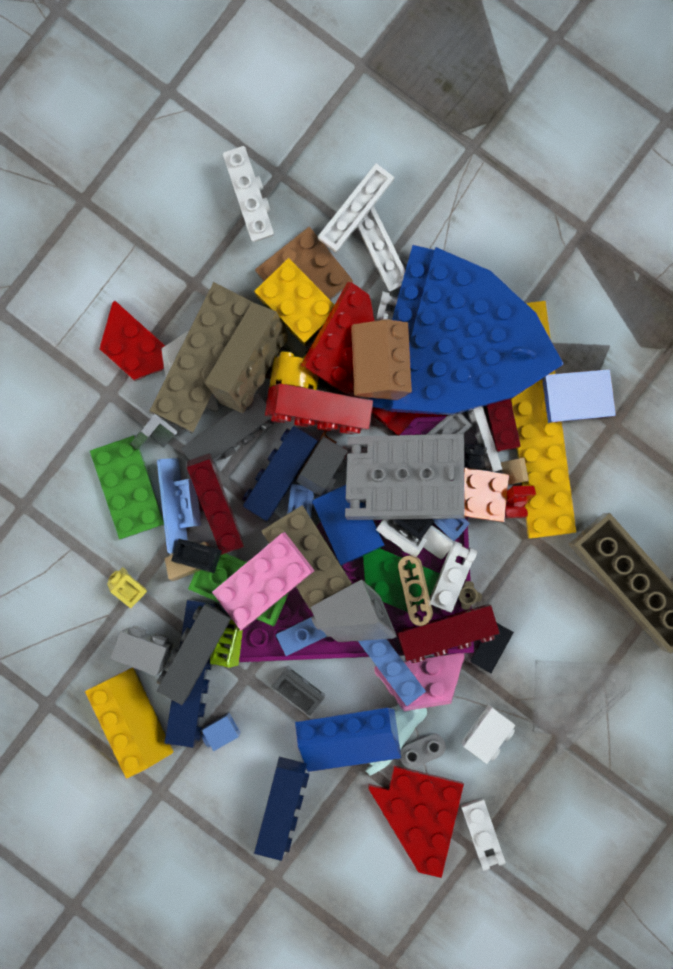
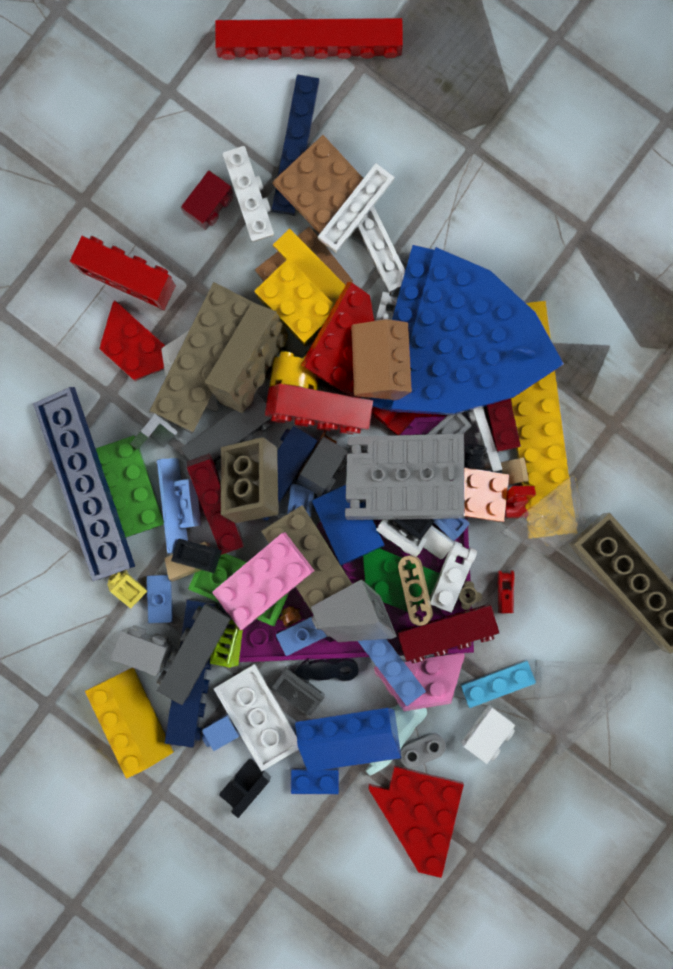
(83, 484): none -> plate
(123, 272): none -> red brick
(159, 599): none -> medium blue plate
(207, 200): none -> dark red brick
(245, 787): none -> black panel
(249, 480): none -> dark tan brick
(257, 717): none -> white plate
(281, 807): dark blue brick -> none
(290, 616): none -> dark orange plate
(292, 247): none -> yellow tile
(297, 132): none -> dark blue plate
(309, 38): none -> red brick
(314, 782): none -> blue plate
(318, 183): none -> medium nougat plate
(326, 669): none -> black brick
(482, 833): white plate -> none
(489, 653): black tile -> none
(498, 683): none -> medium azure plate
(506, 596): none -> red bar
(550, 520): none -> clear wing
(578, 396): tile -> none

